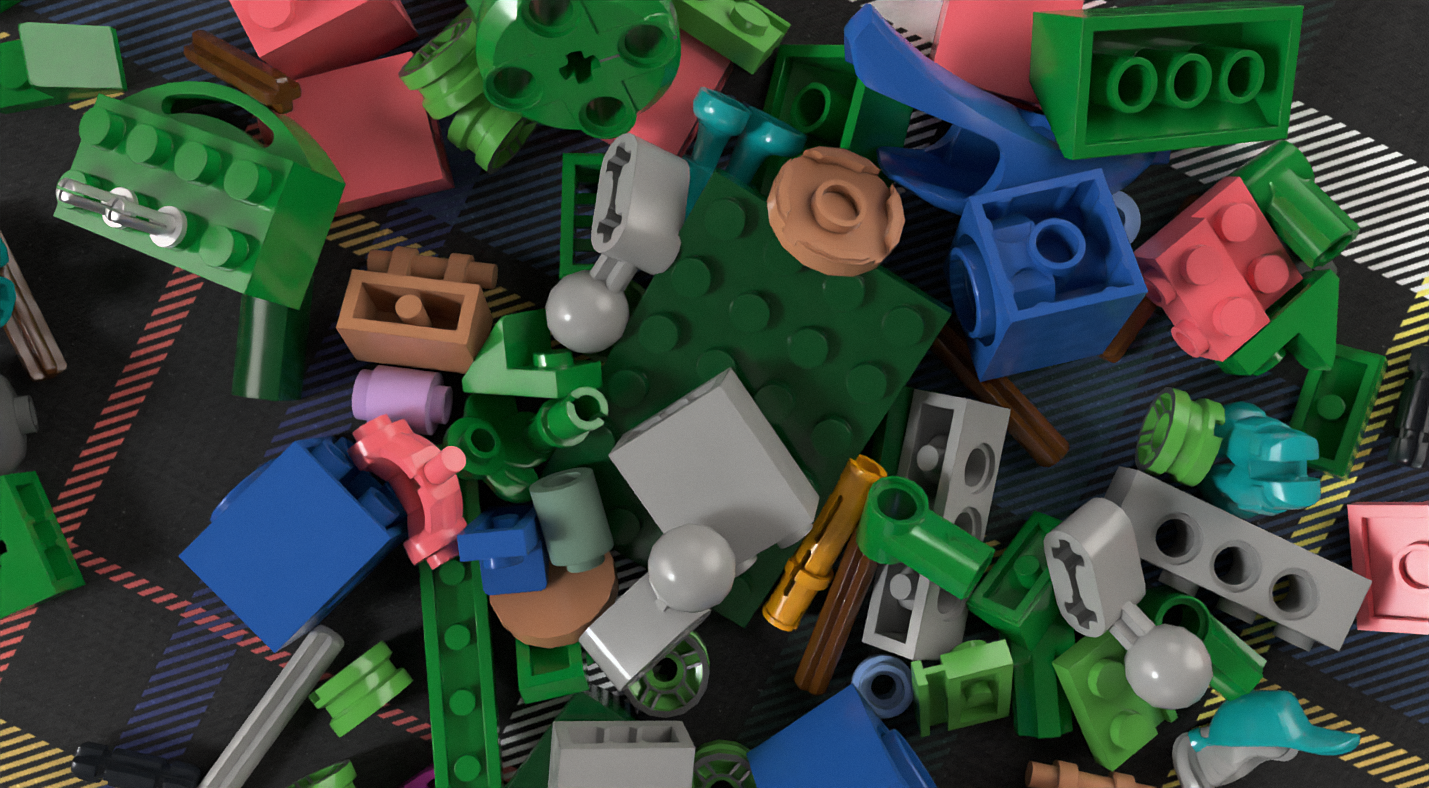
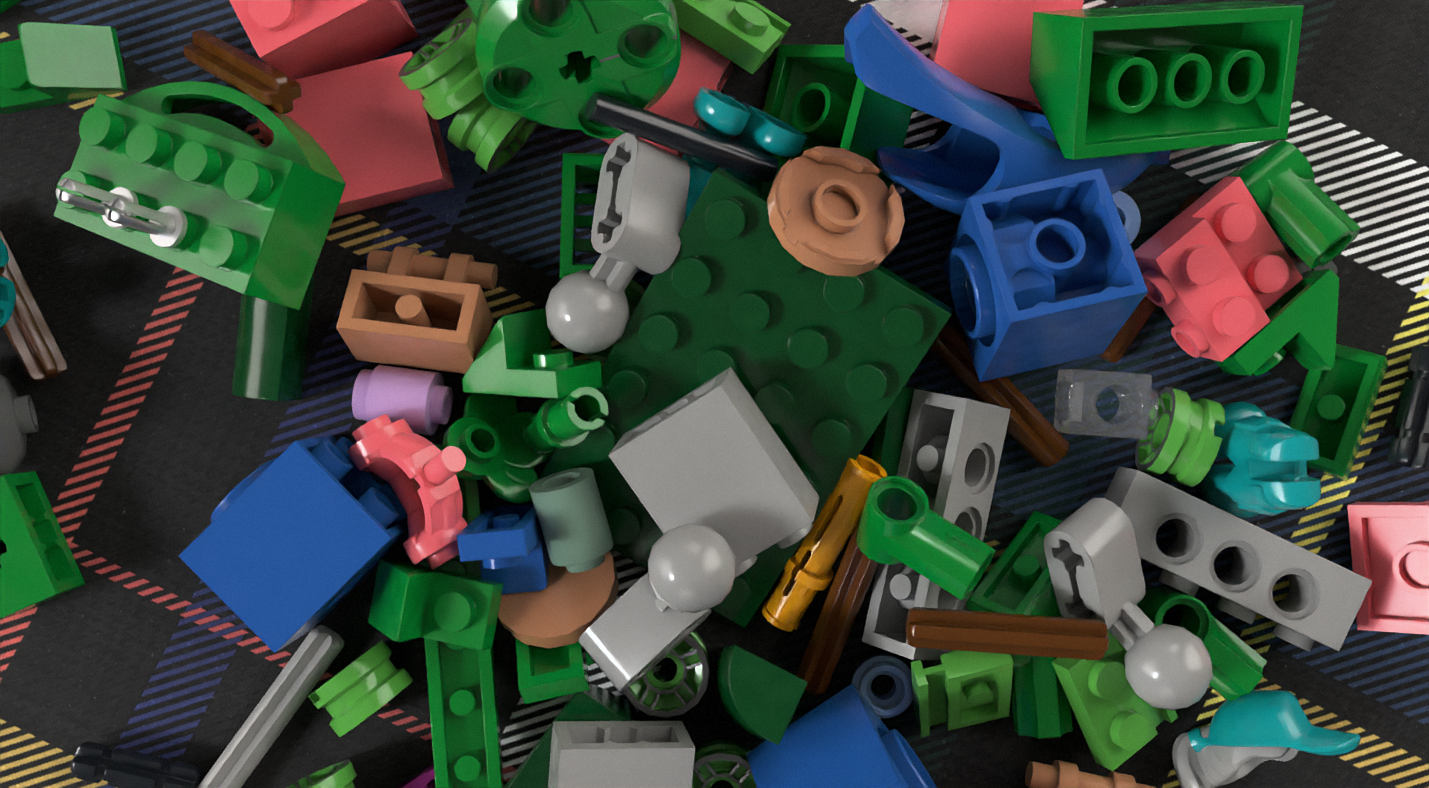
(434, 605): none -> green slope
(681, 137): none -> black bar
(756, 693): none -> dark green brick
(1006, 633): none -> reddish brown axle
(1077, 399): none -> clear brick

